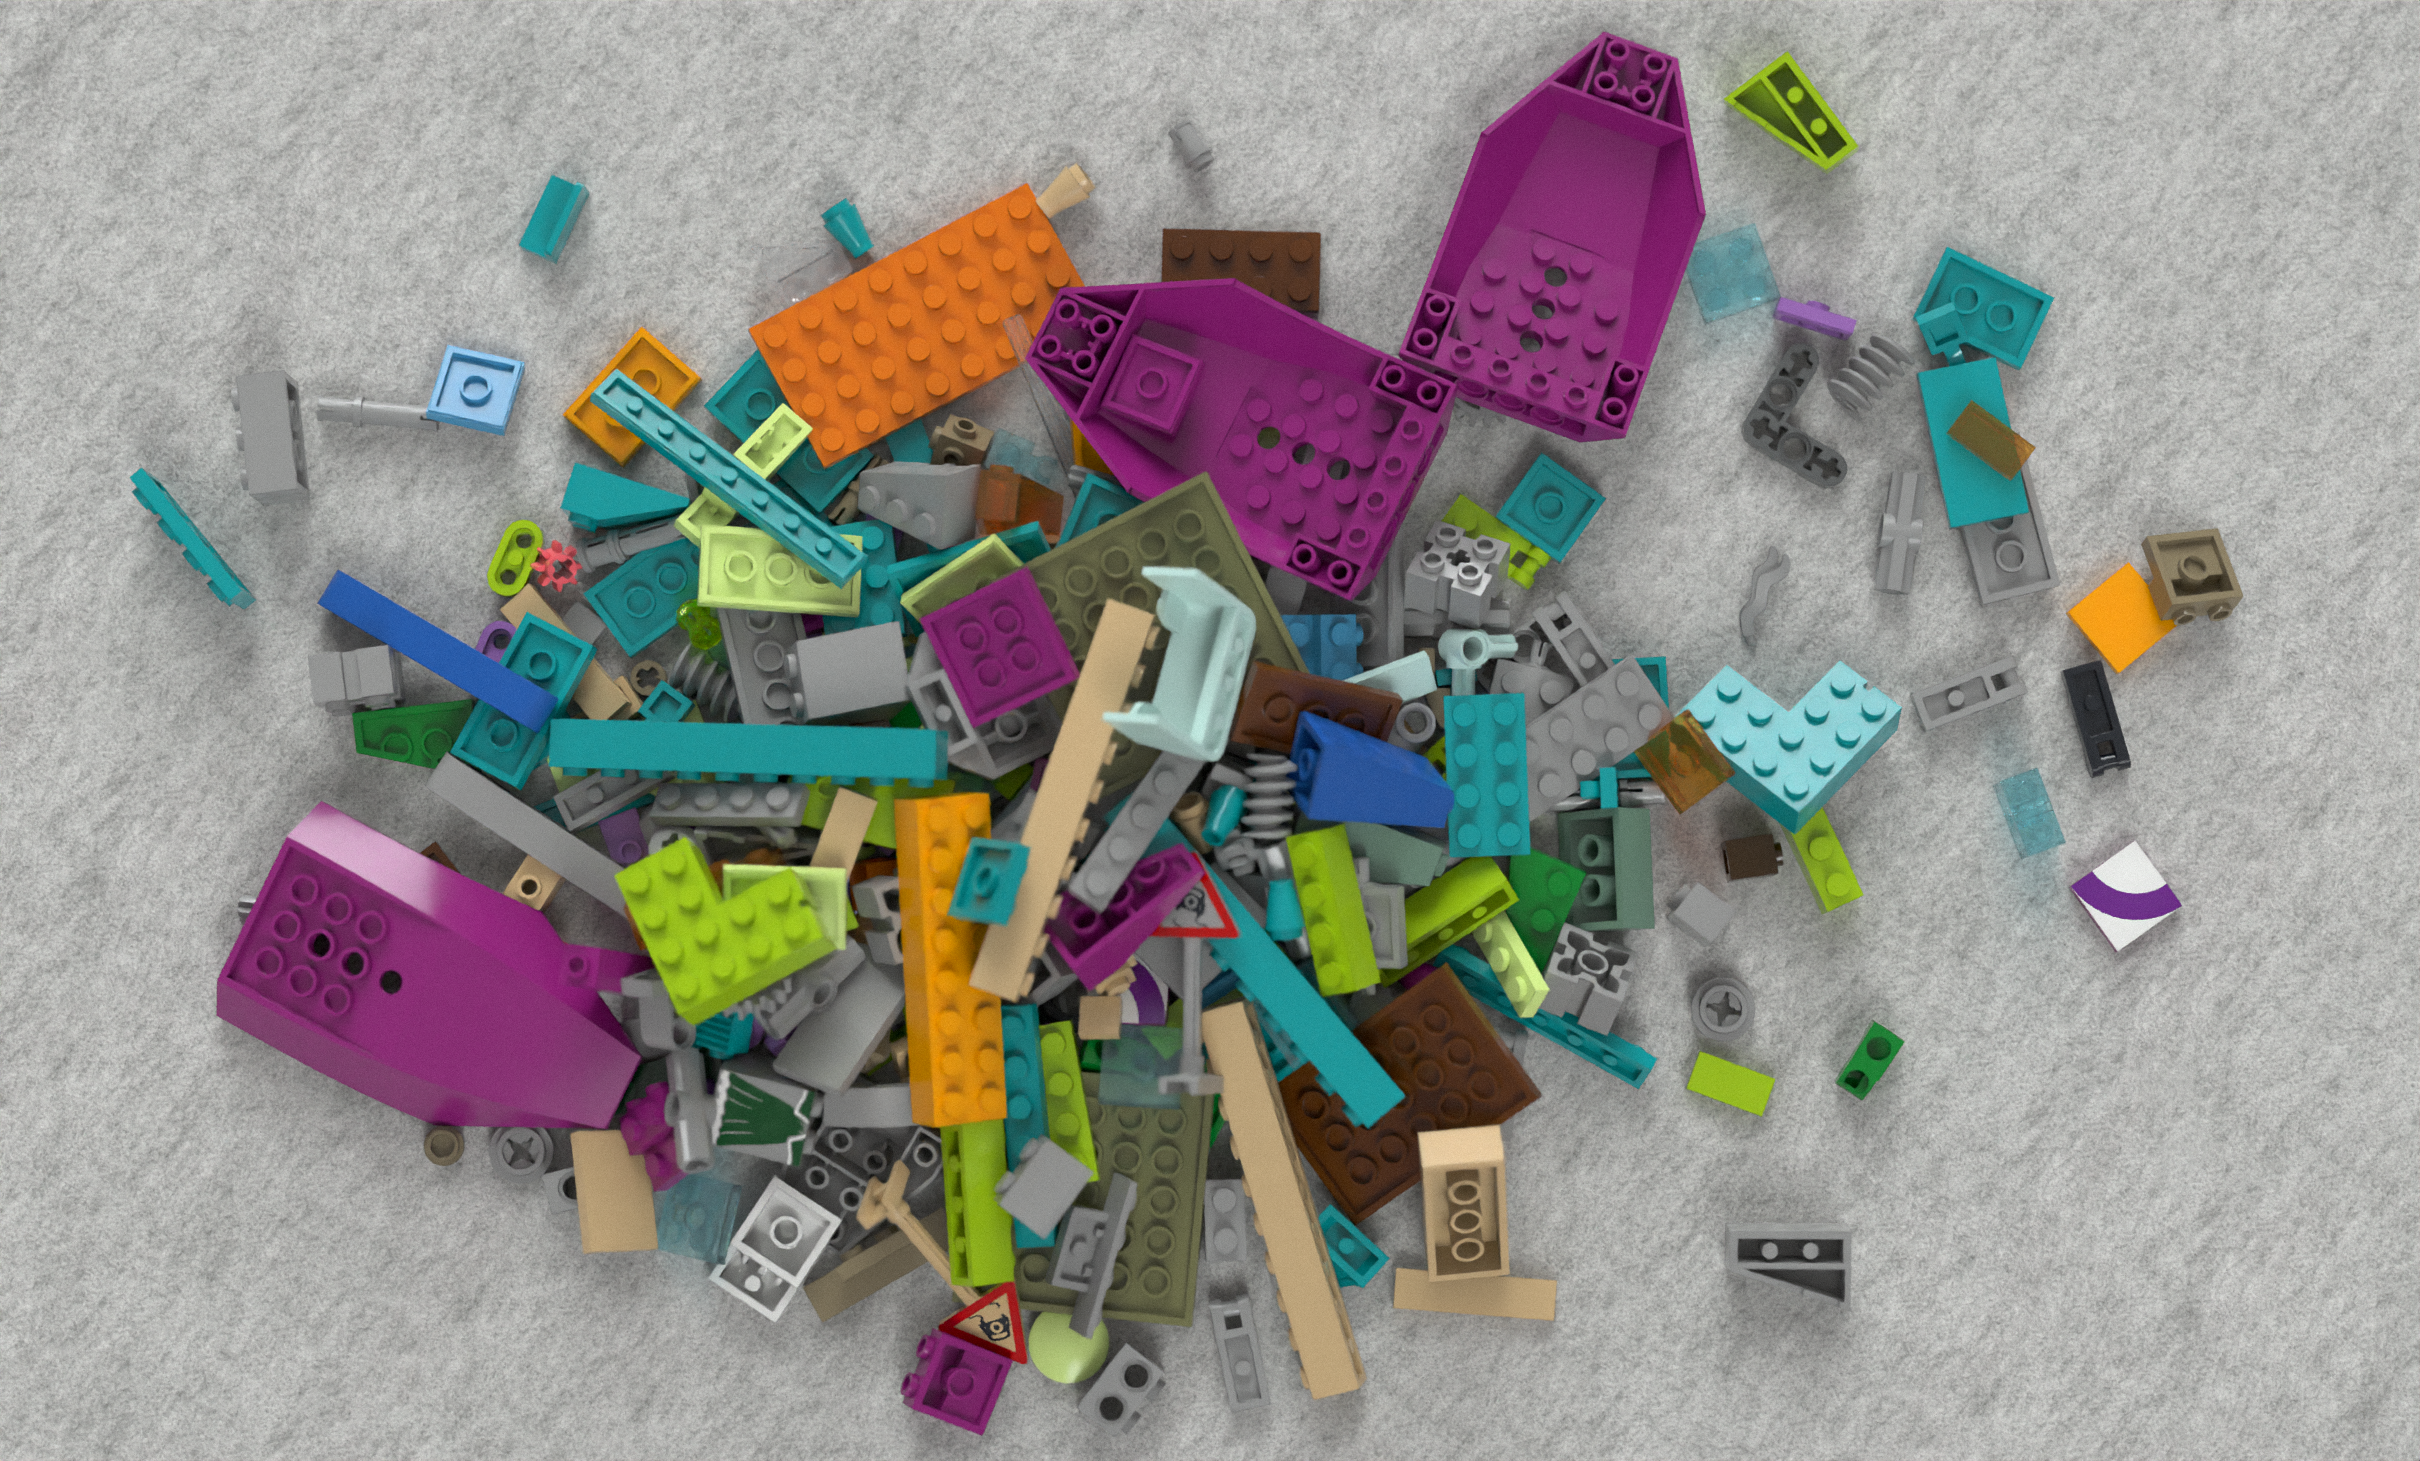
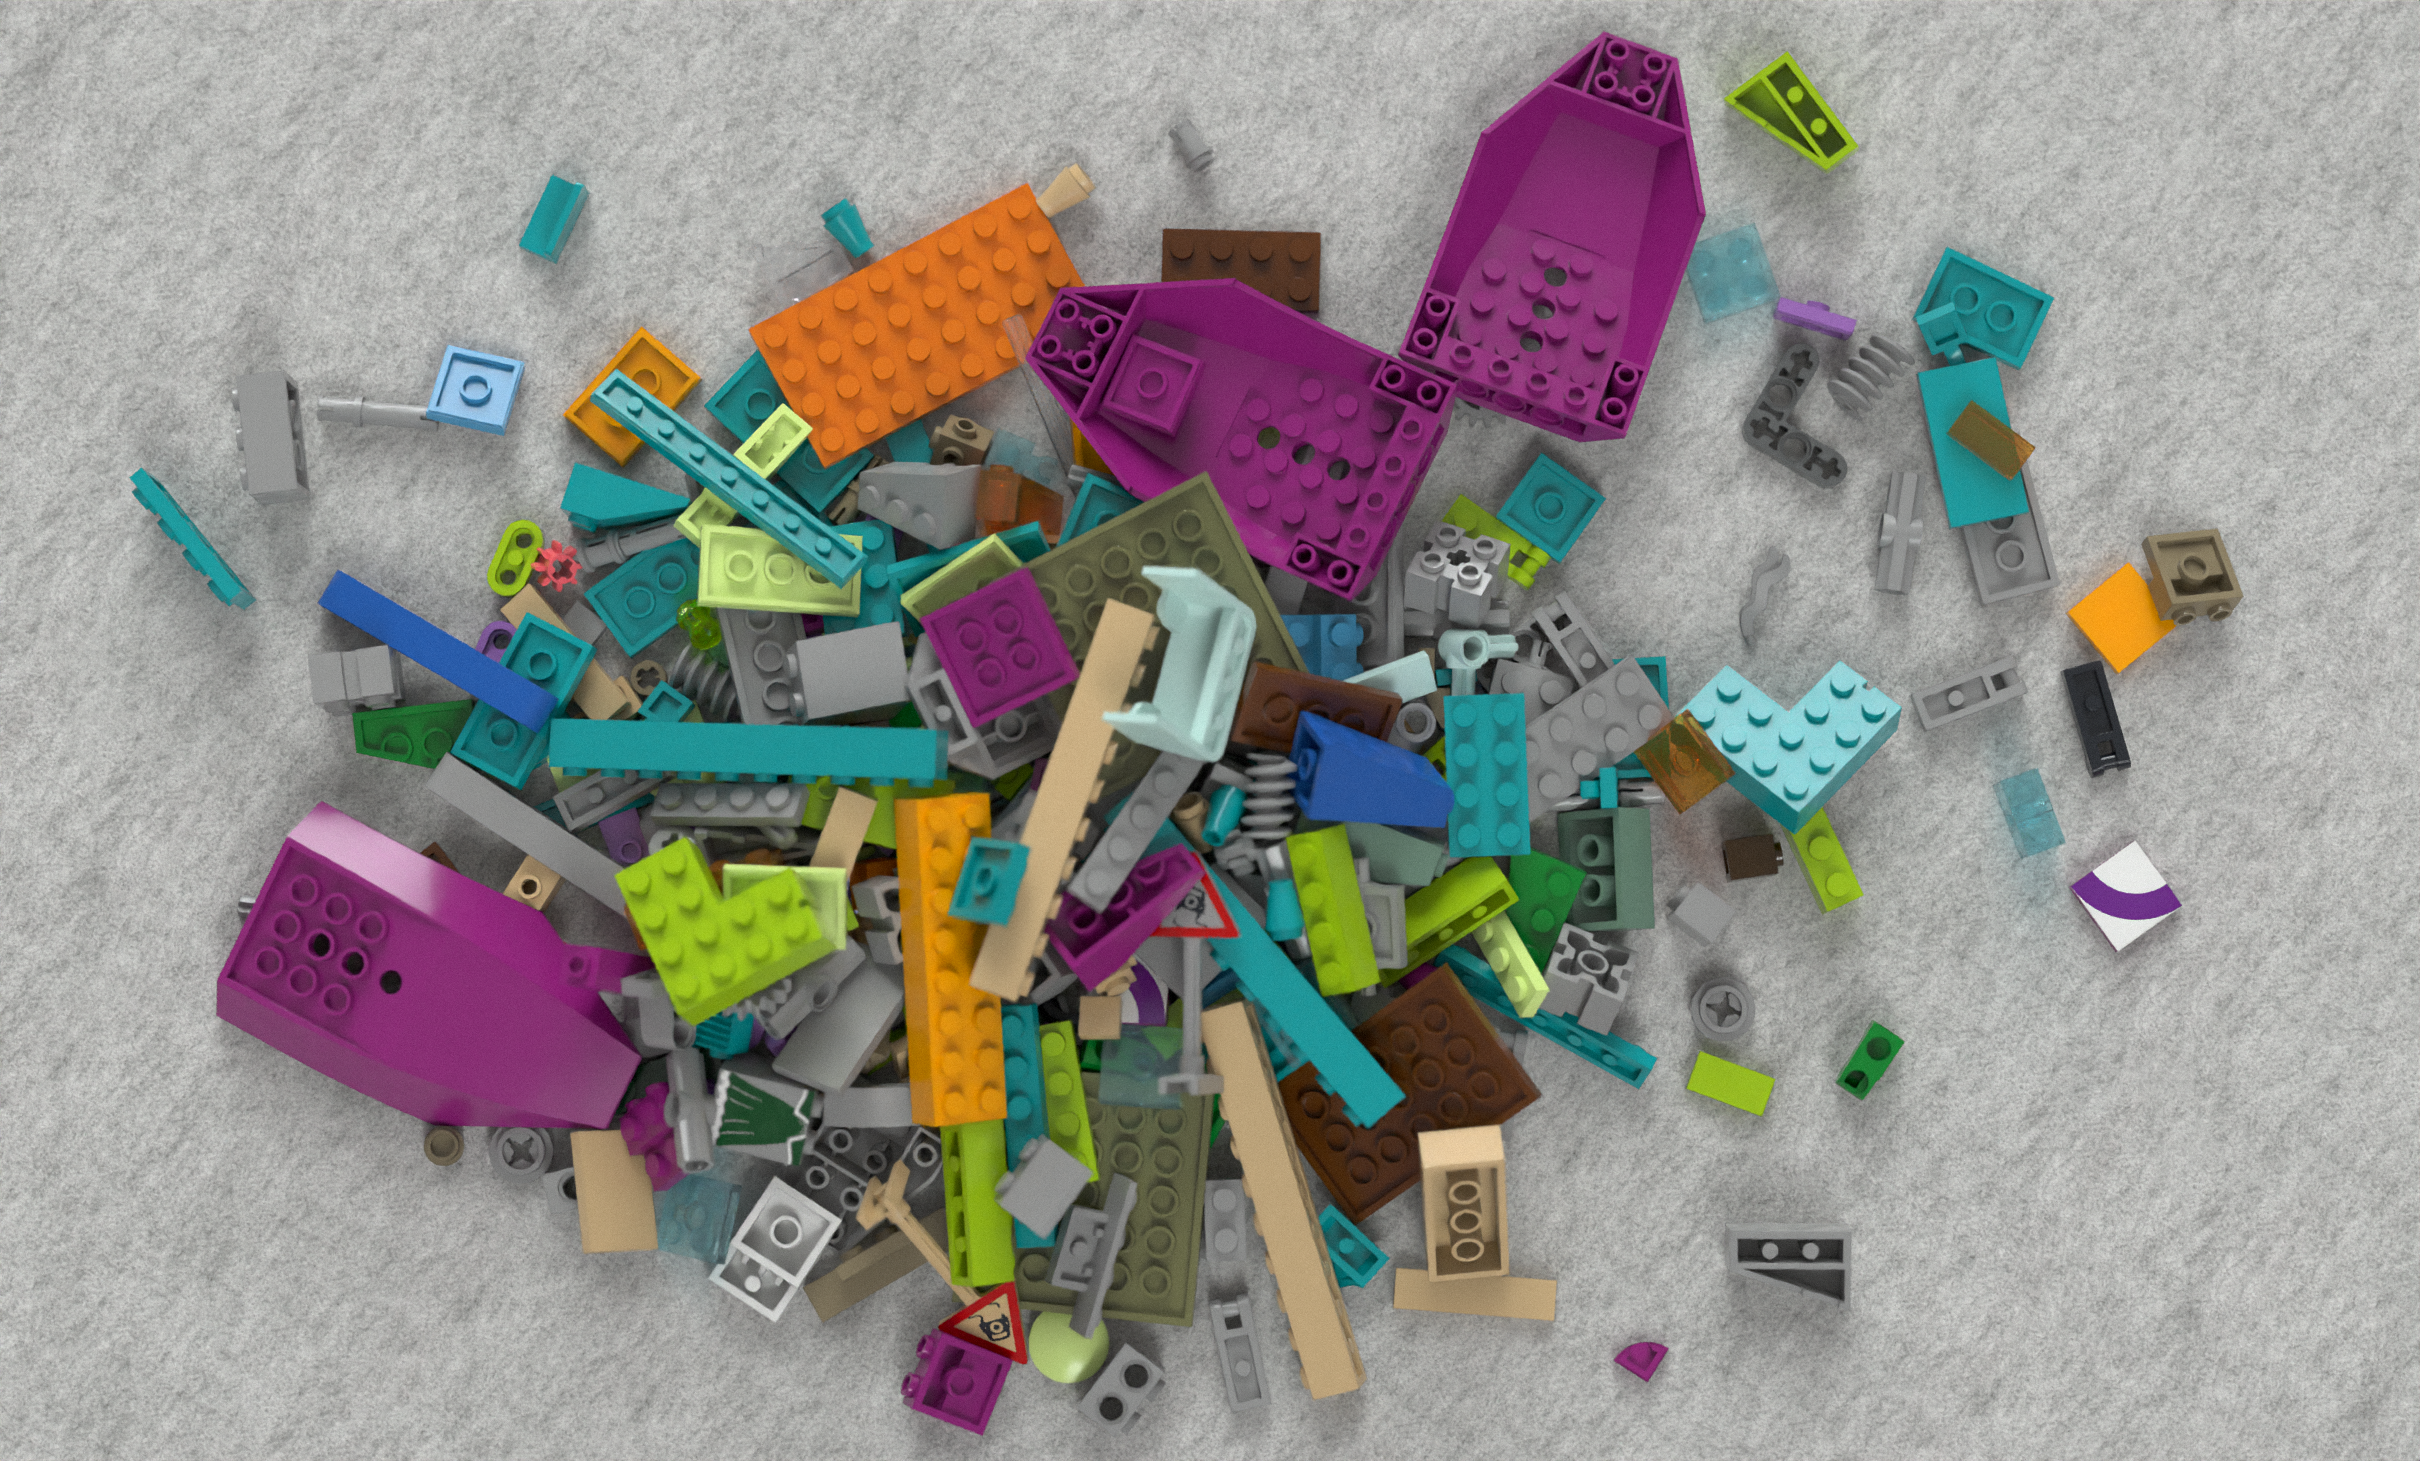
(1641, 1358): none -> magenta tile

